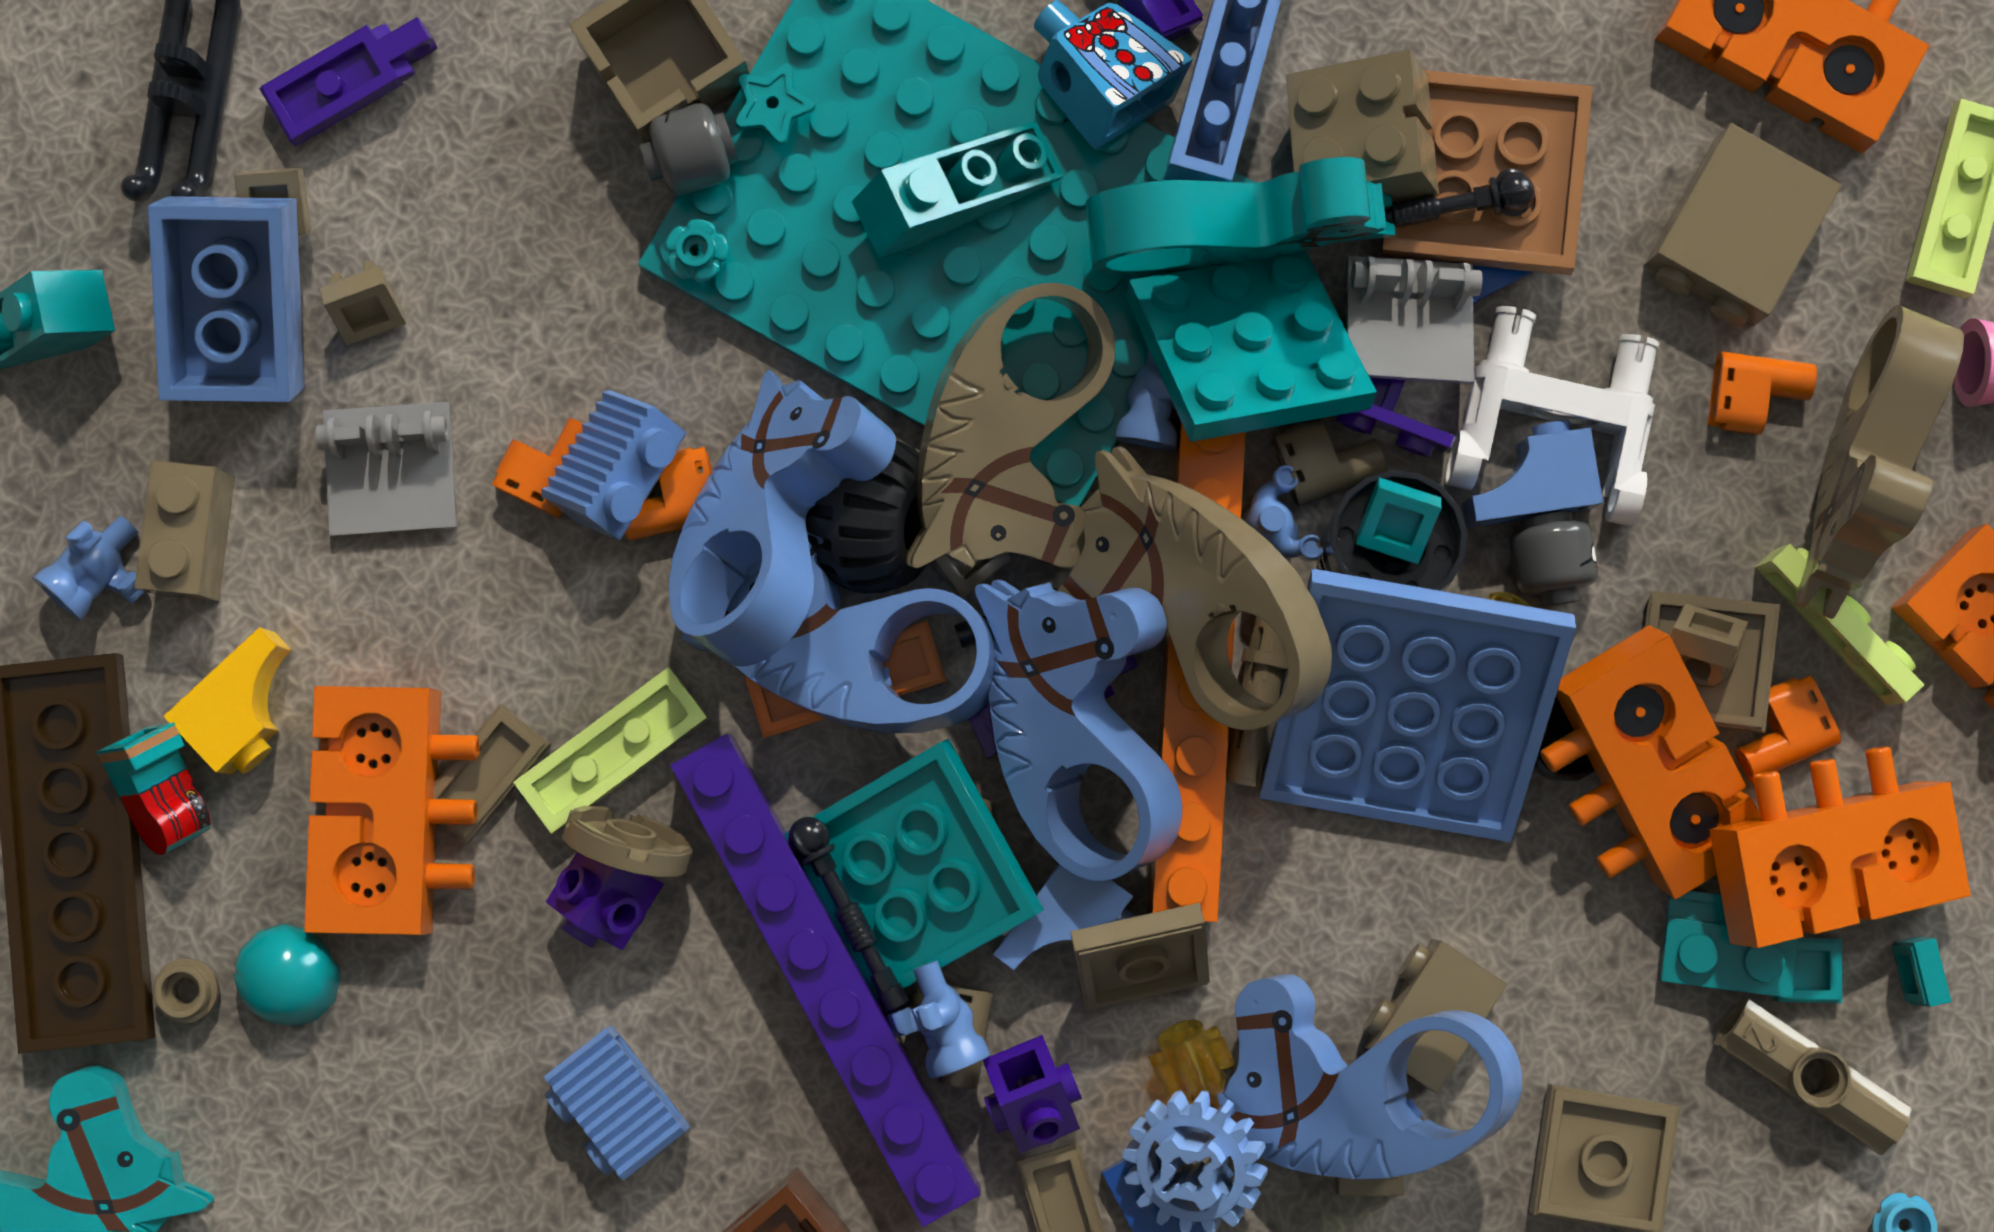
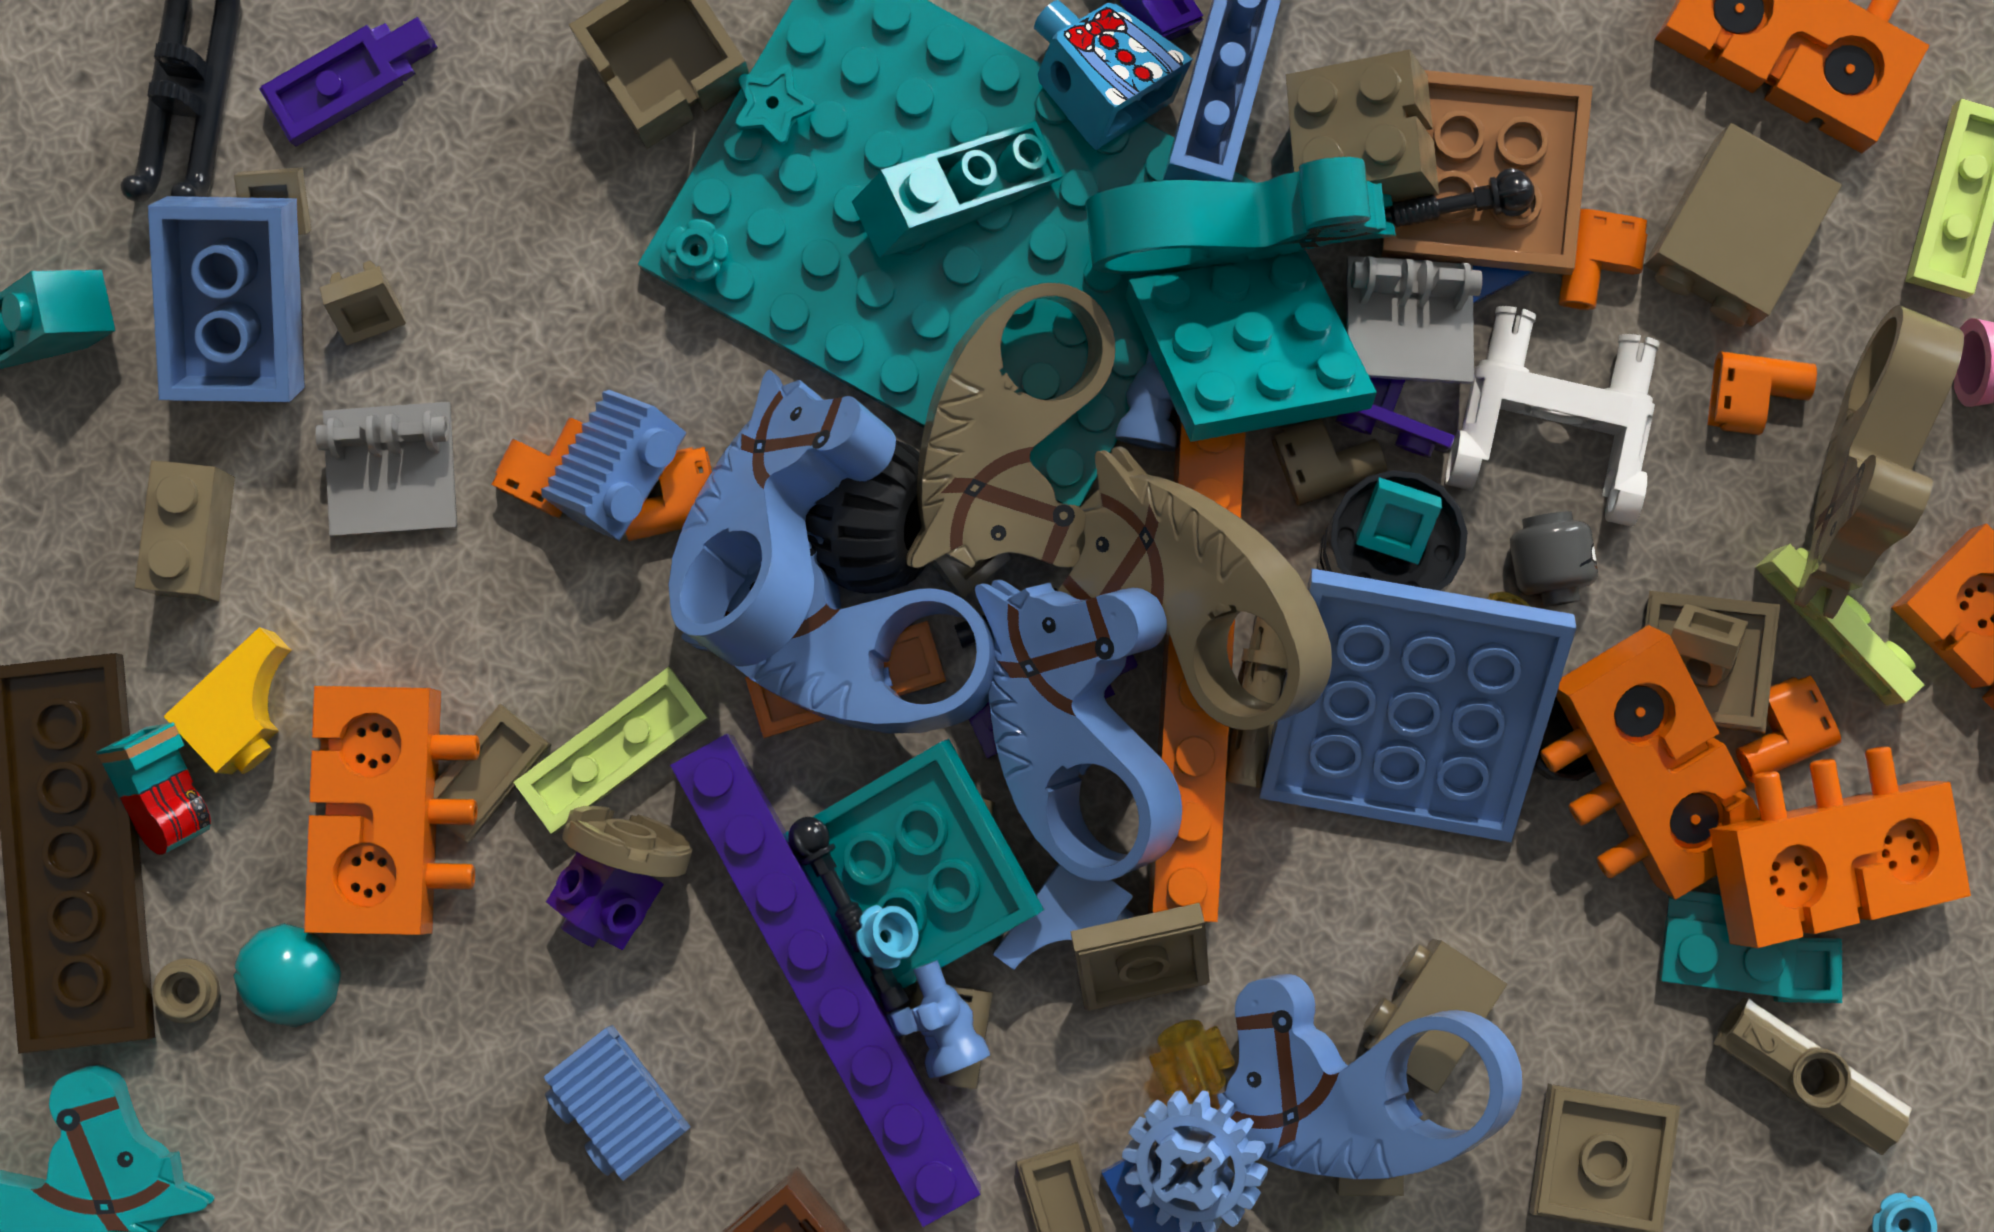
(89, 566): medium blue piece -> none
(689, 149): dark grey head -> none
(900, 932): none -> medium azure plate
(1031, 1094): dark purple brick -> none
(1275, 519): medium blue piece -> none
(1551, 475): medium blue arch -> none
(1602, 246): none -> orange piece
(1921, 971): teal tile -> none

